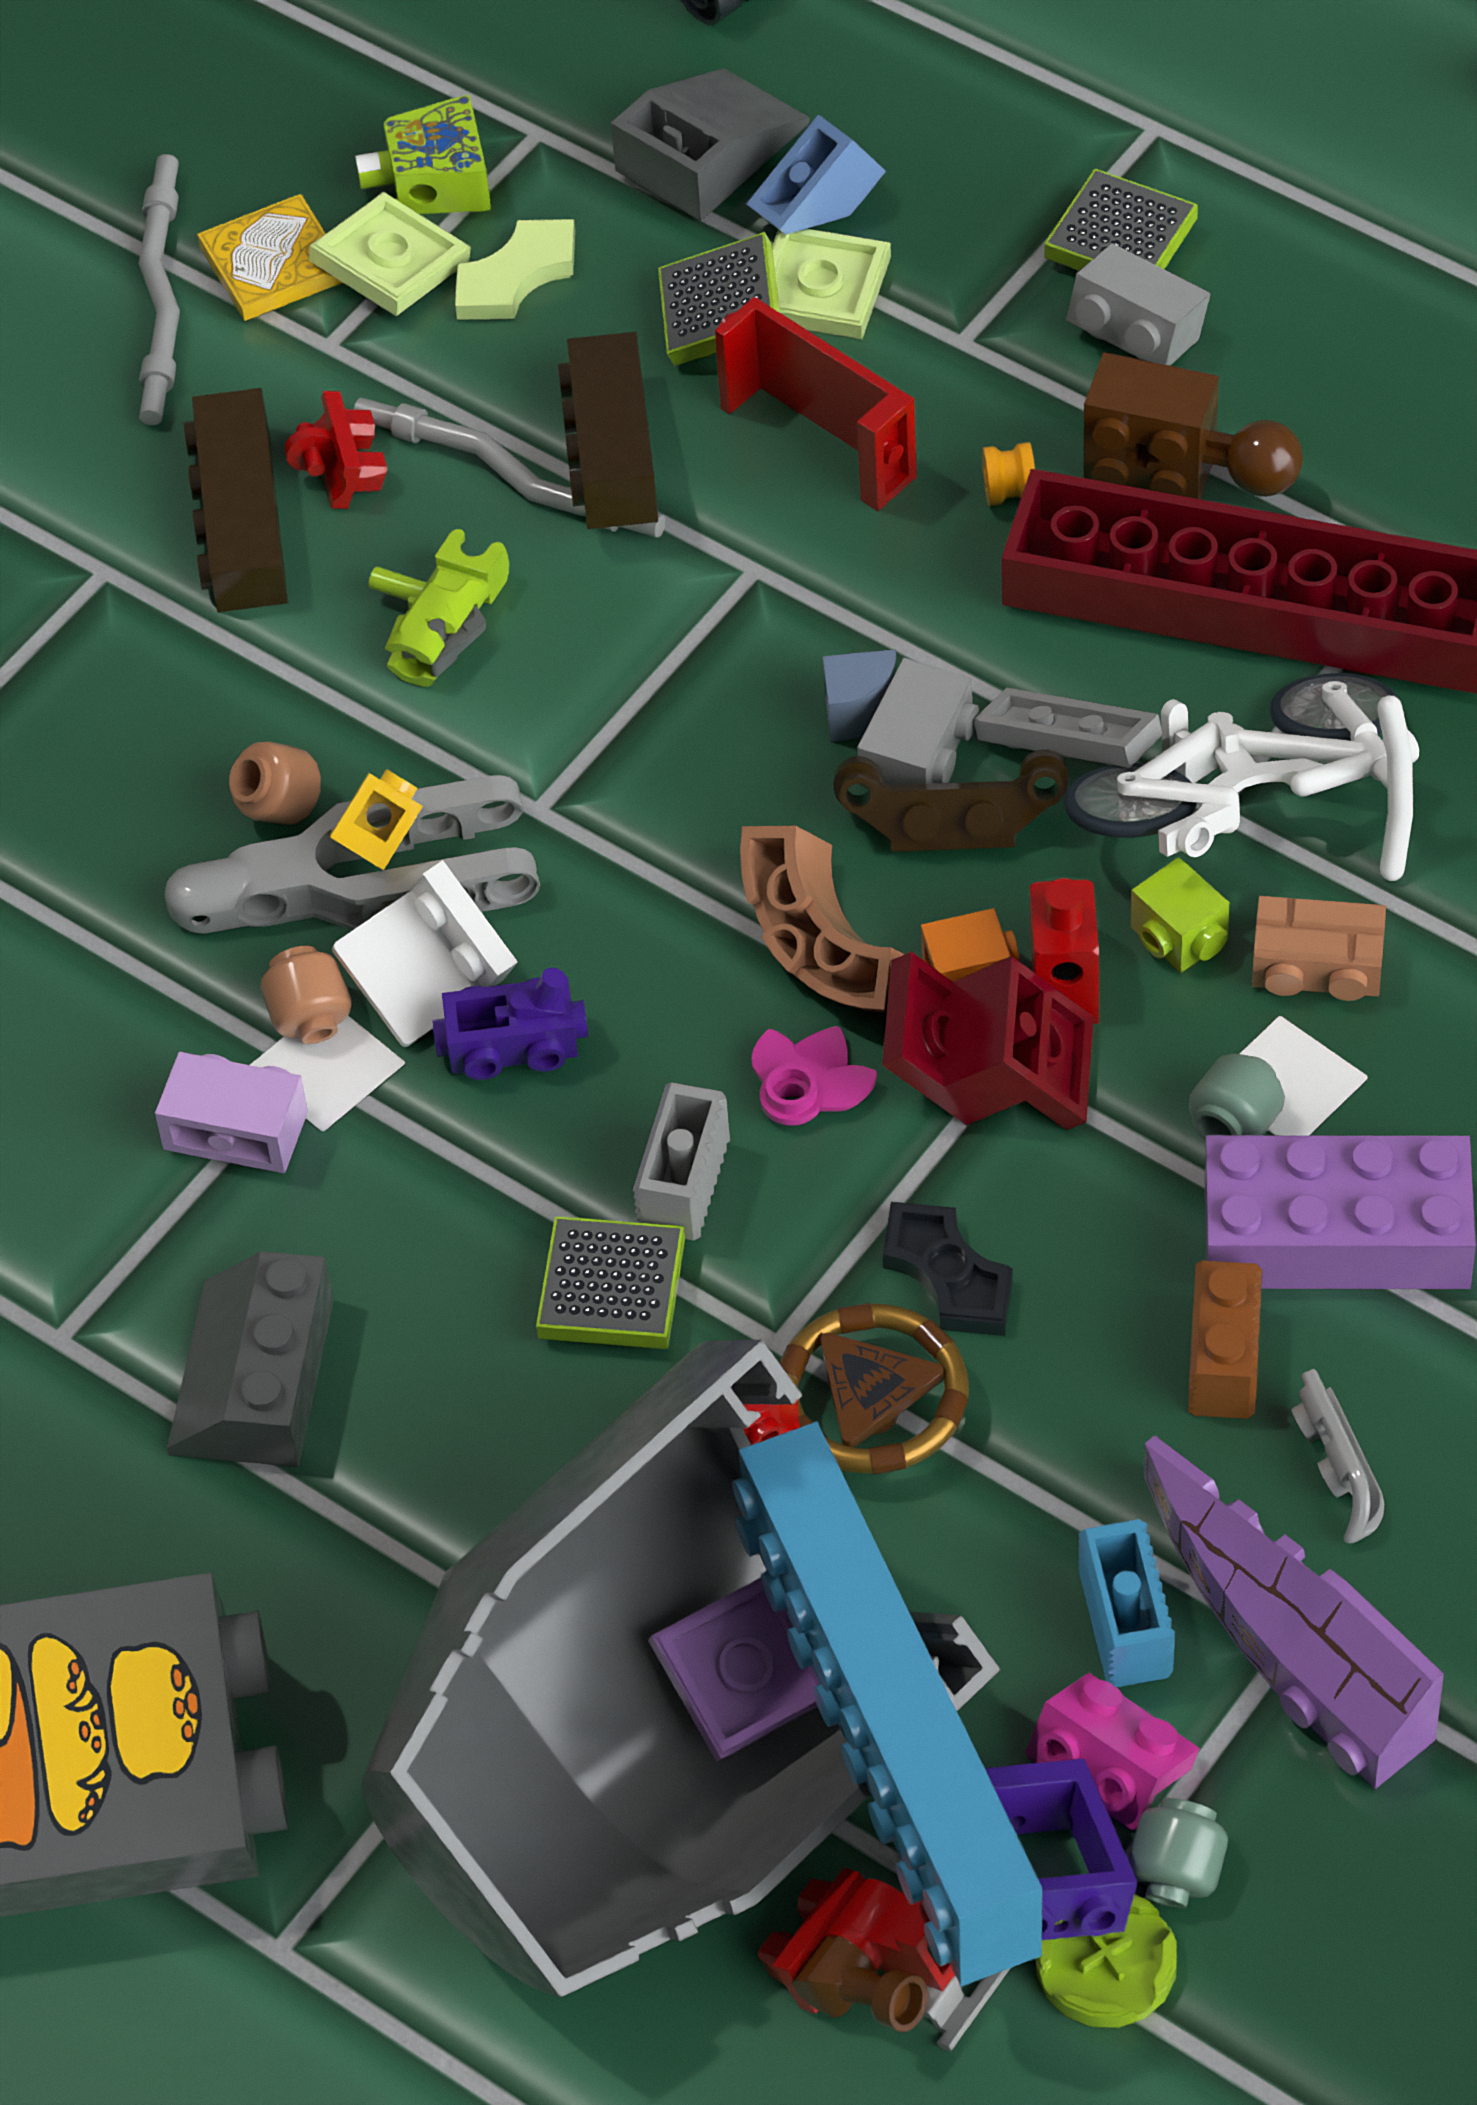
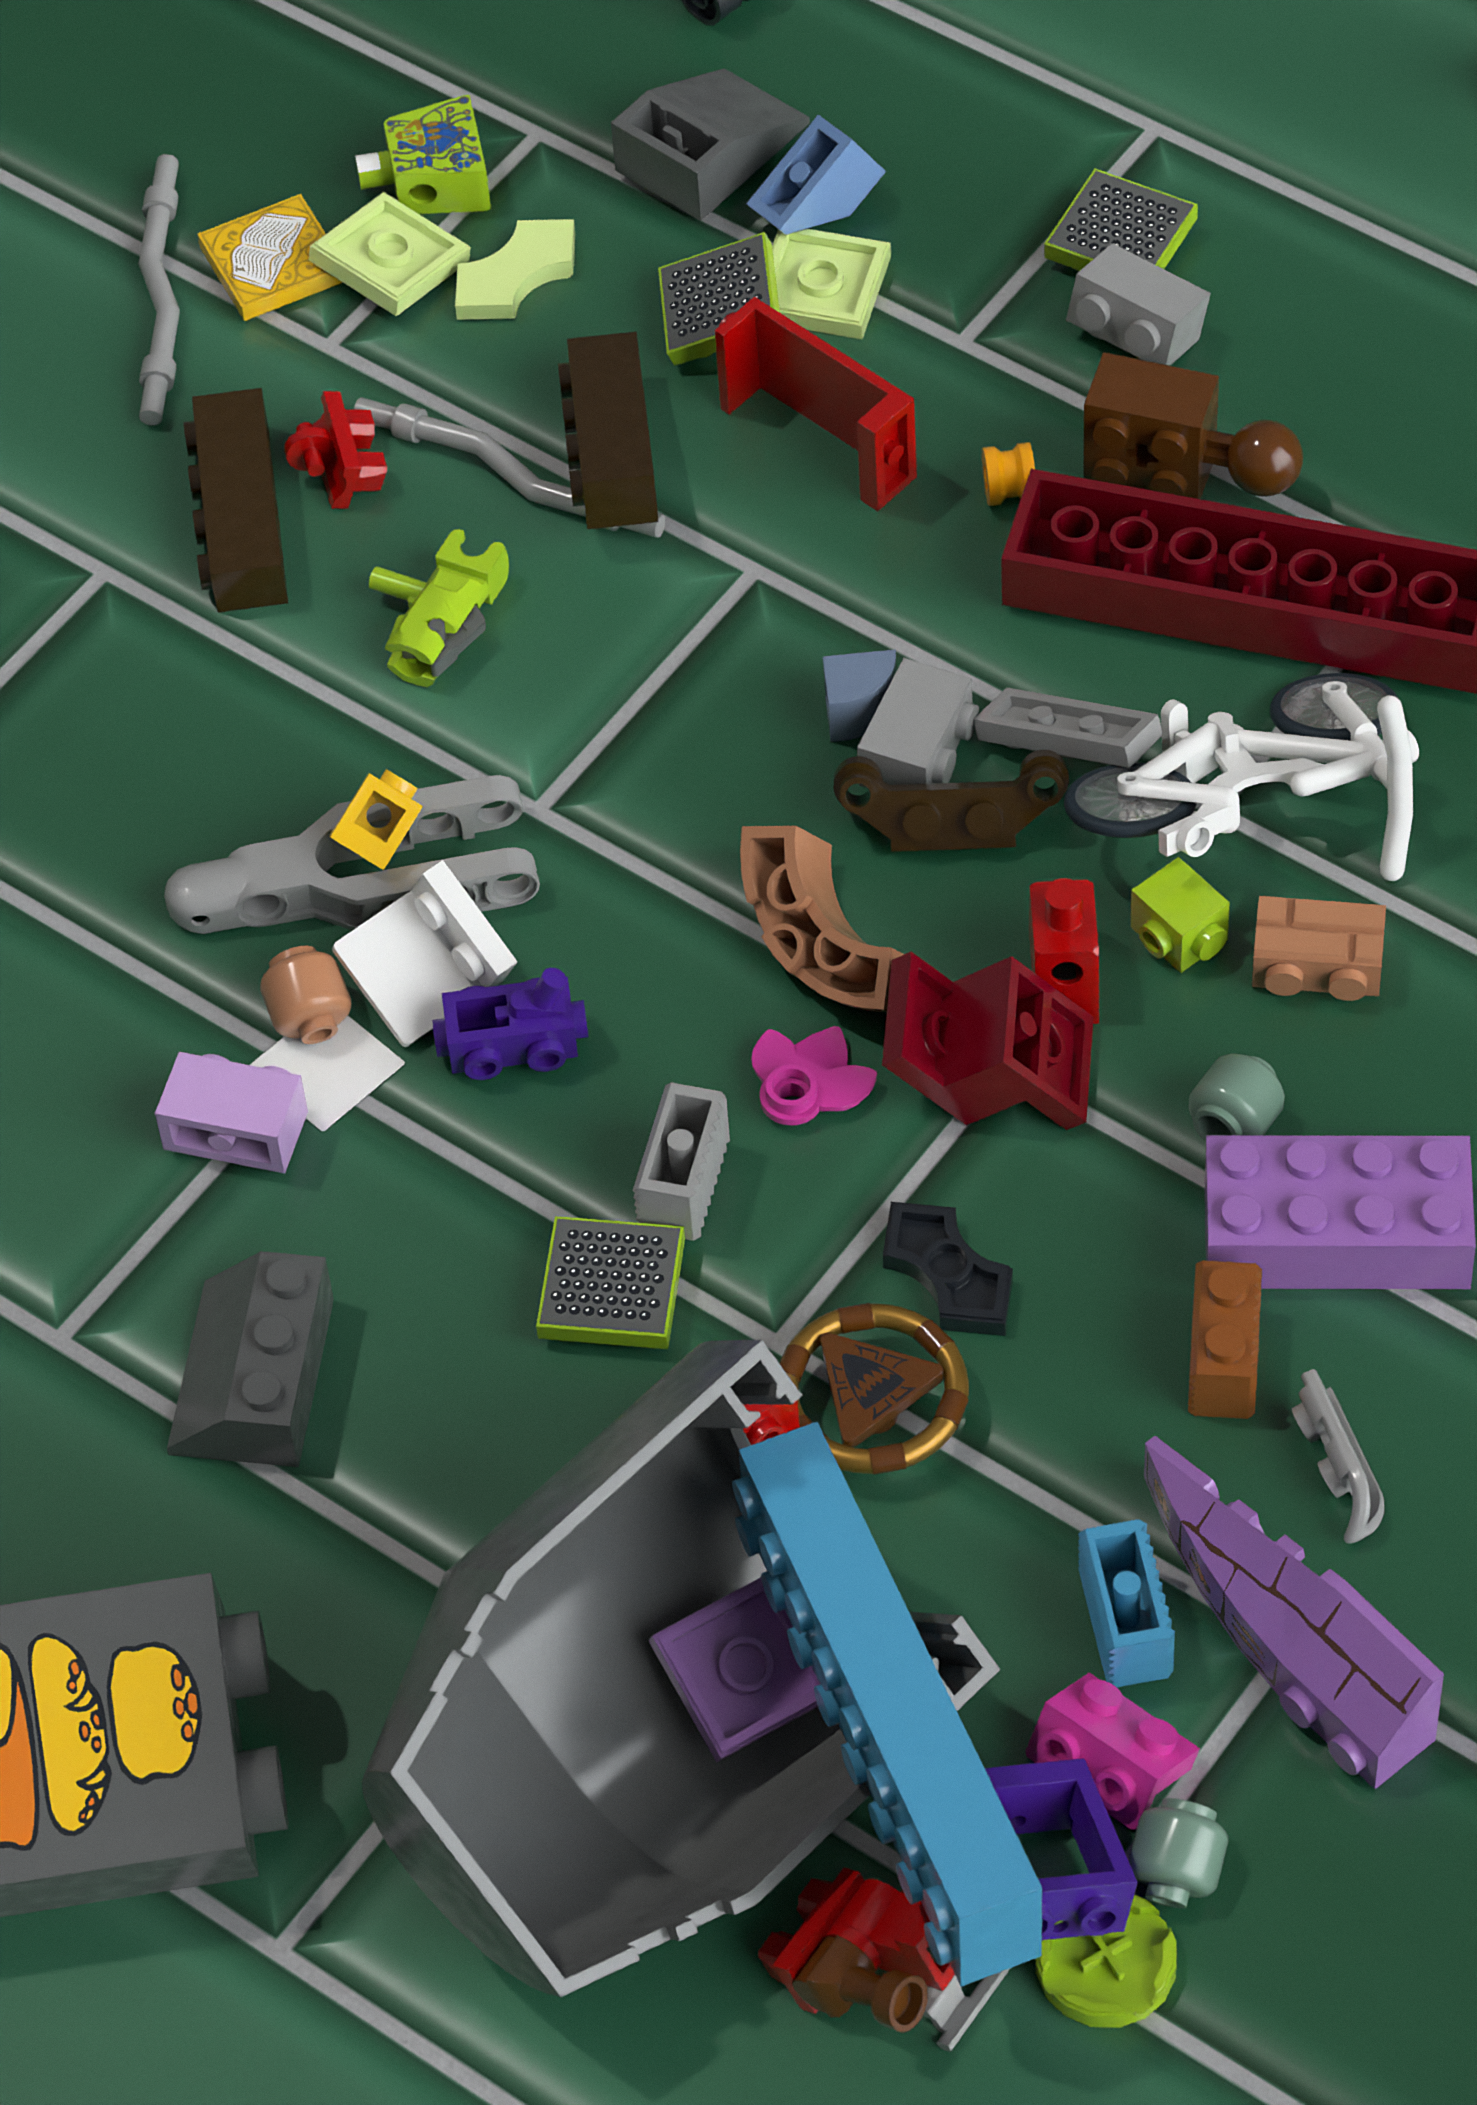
(275, 783): nougat head -> none
(966, 943): orange brick -> none
(1309, 1073): white sticker -> none

